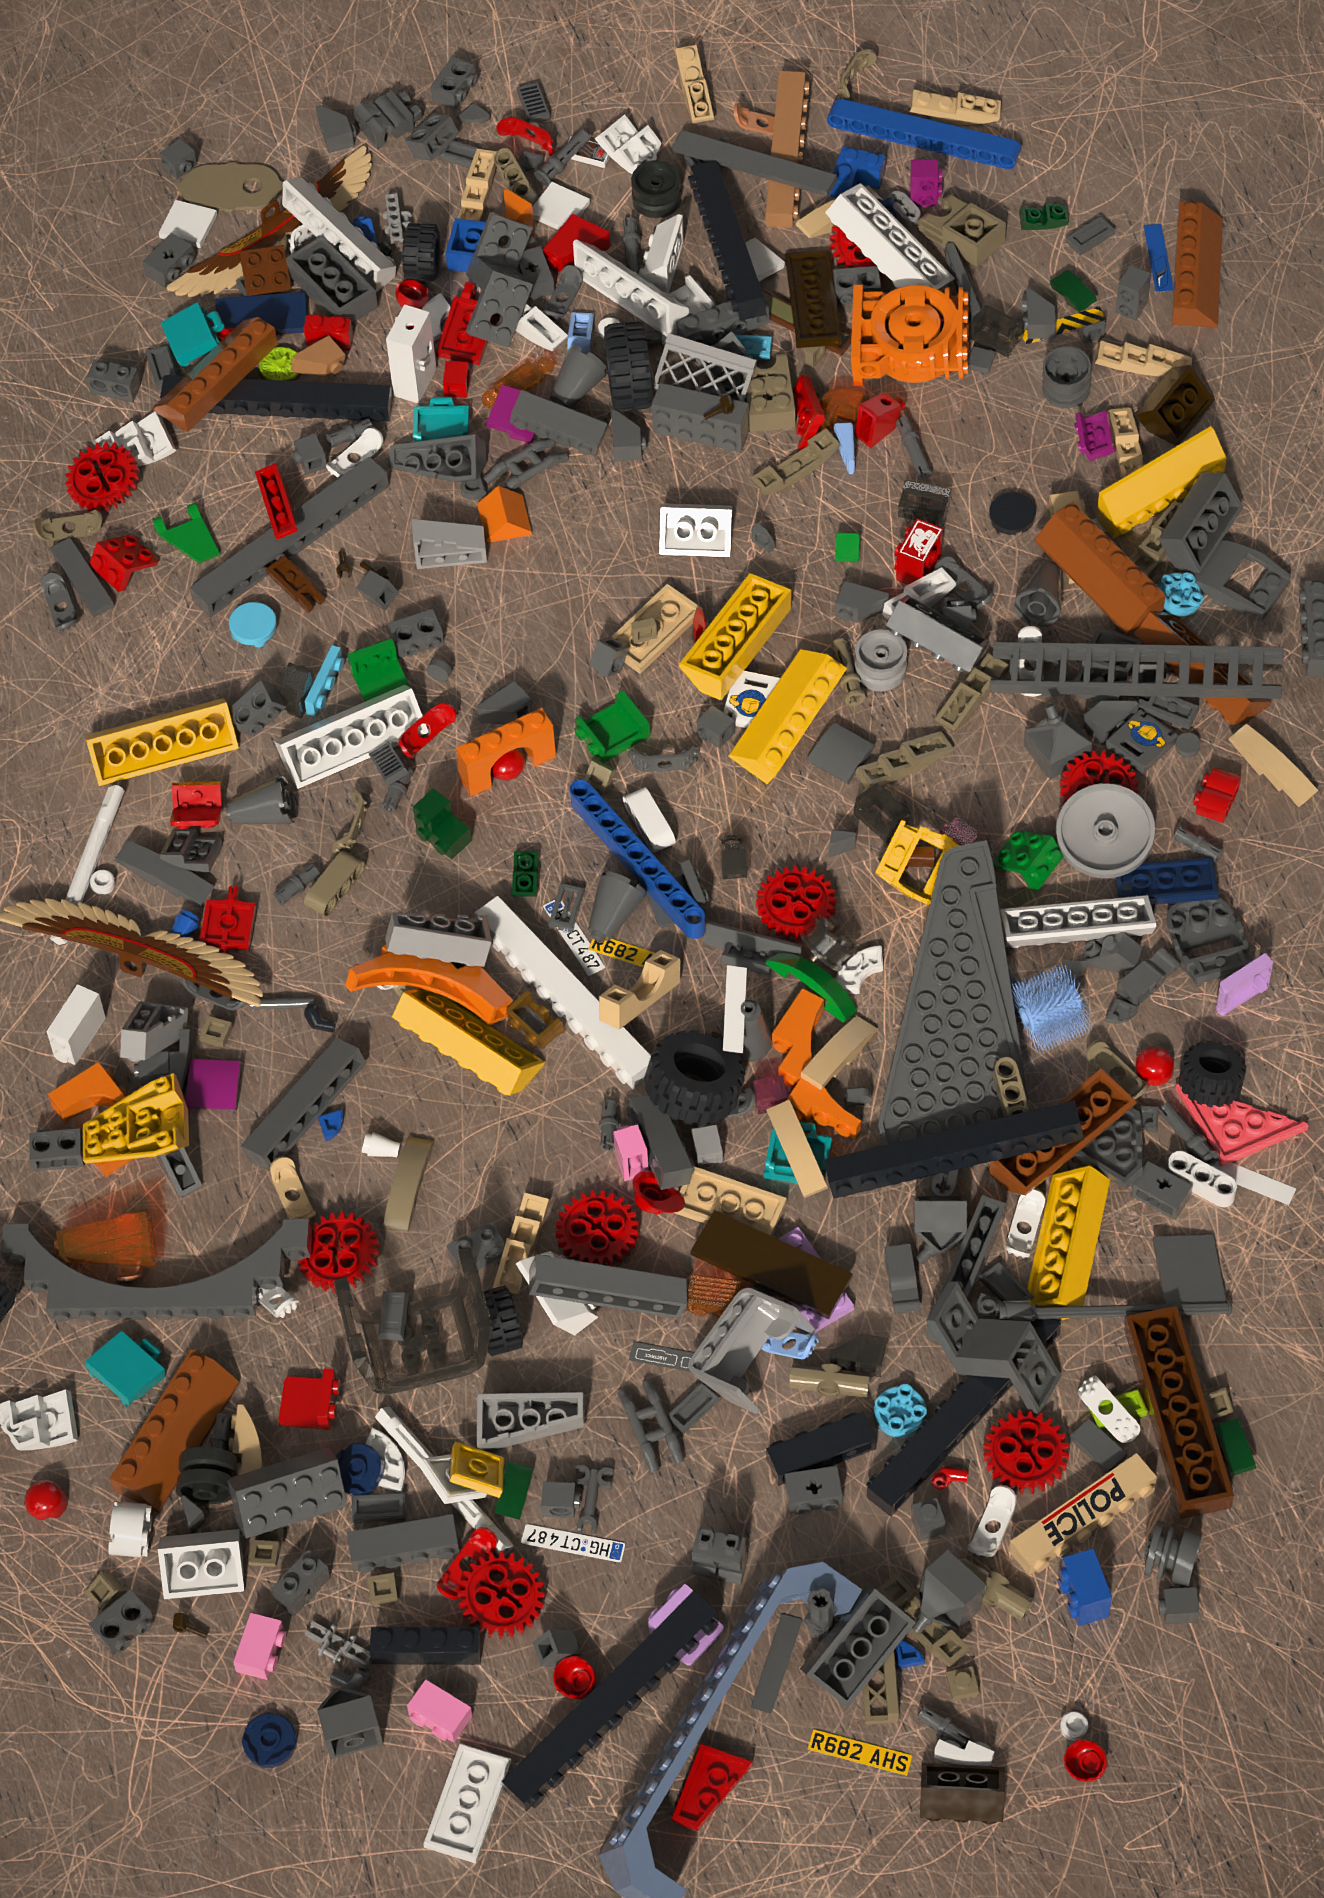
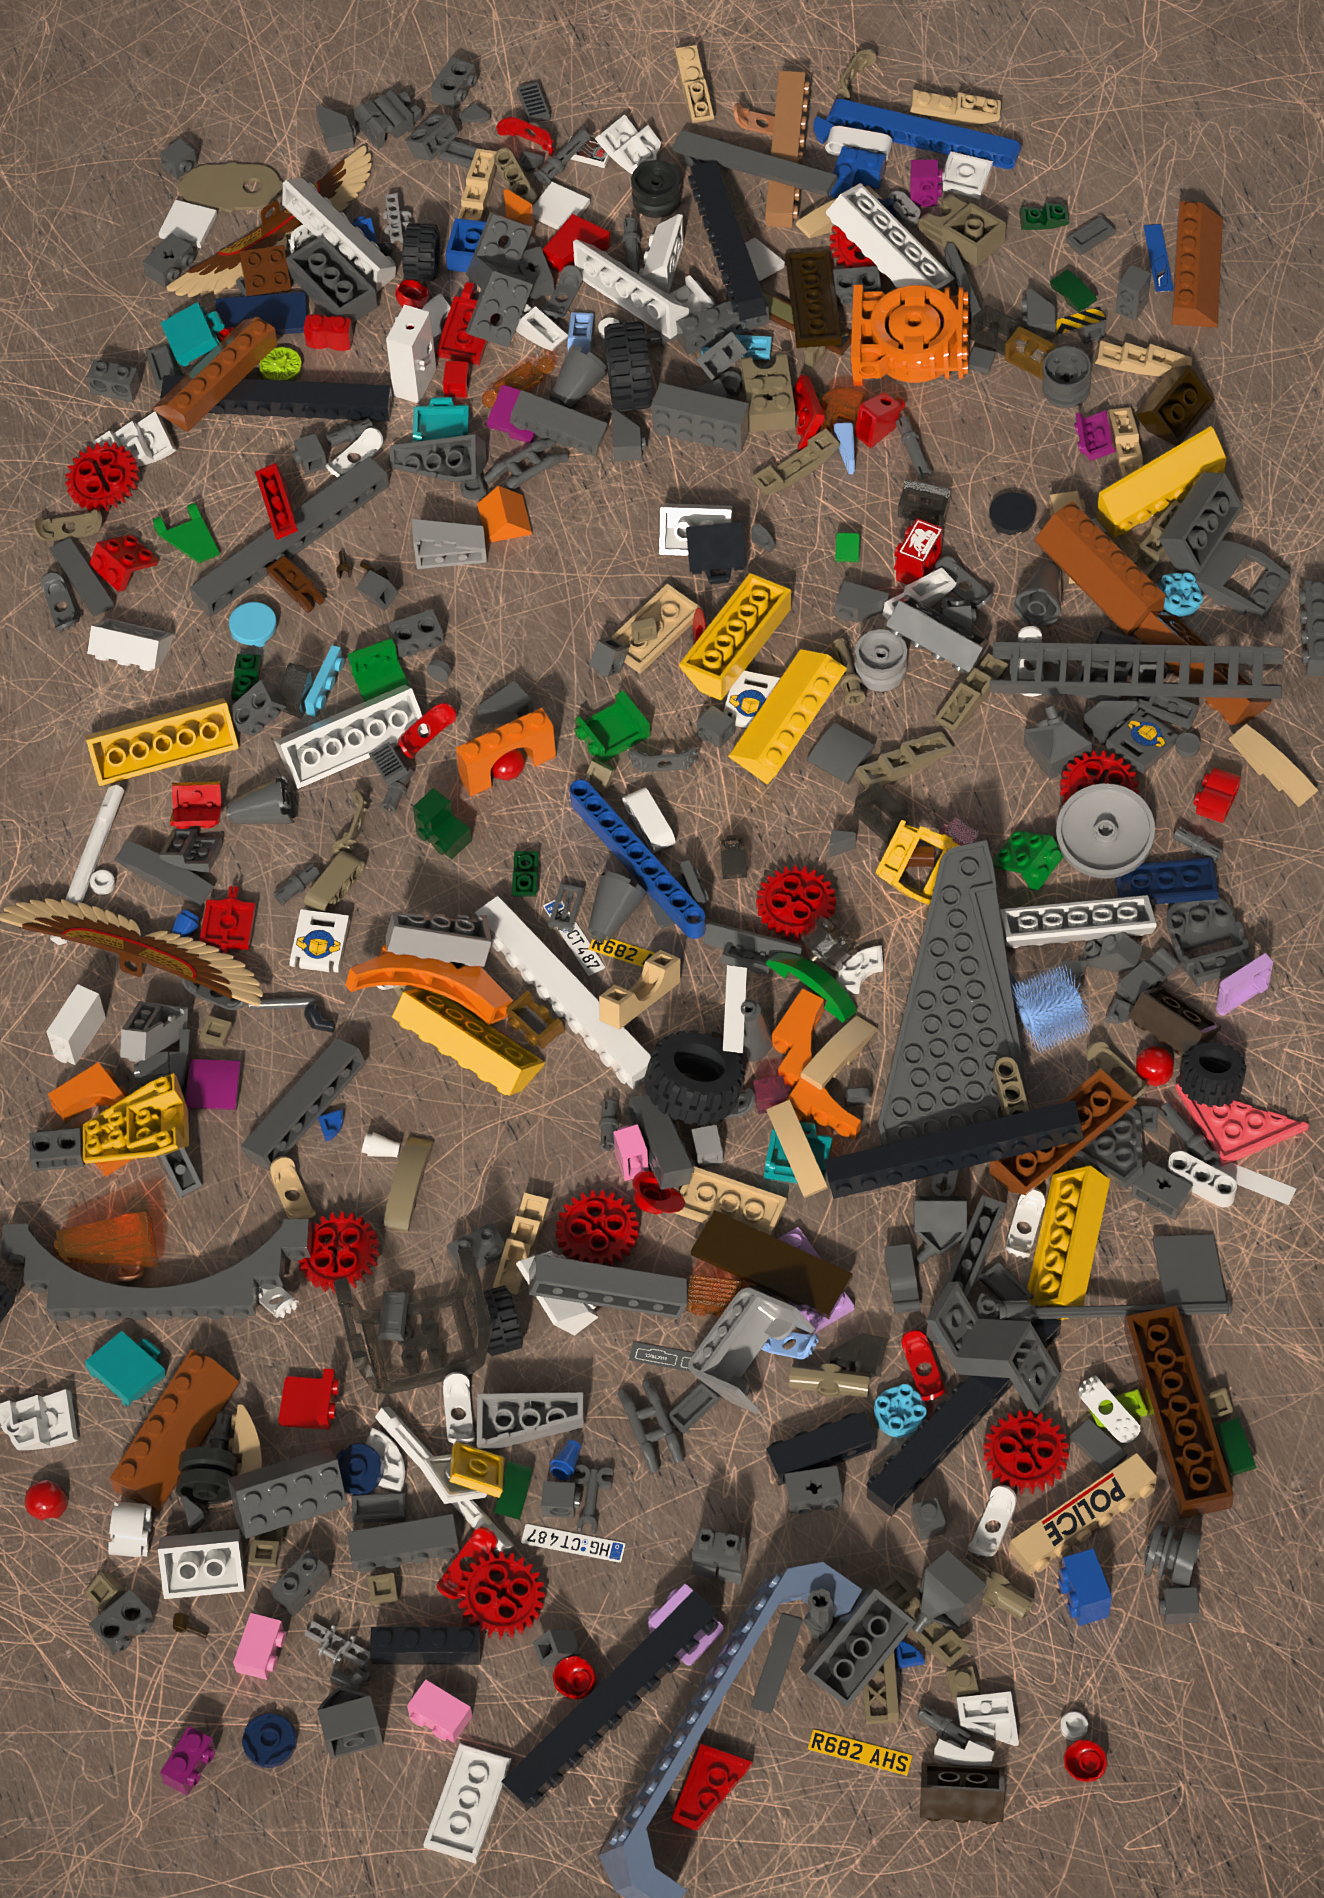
(129, 644): none -> white slope
(188, 1761): none -> magenta brick
(245, 674): none -> dark green slope
(319, 359): medium nougat slope -> none
(319, 944): none -> white container
(457, 1394): none -> white piece
(565, 1461): none -> blue cone
(707, 354): light grey fence -> none
(716, 549): none -> black piece
(726, 406): dark brown hand -> none
(822, 129): none -> blue tile
(858, 139): none -> white beam
(917, 1352): none -> red piece
(947, 1475): red arm -> none
(965, 175): none -> white tile
(989, 1716): none -> white wing
(1028, 351): none -> pearl gold window
(1172, 1020): none -> dark brown slope

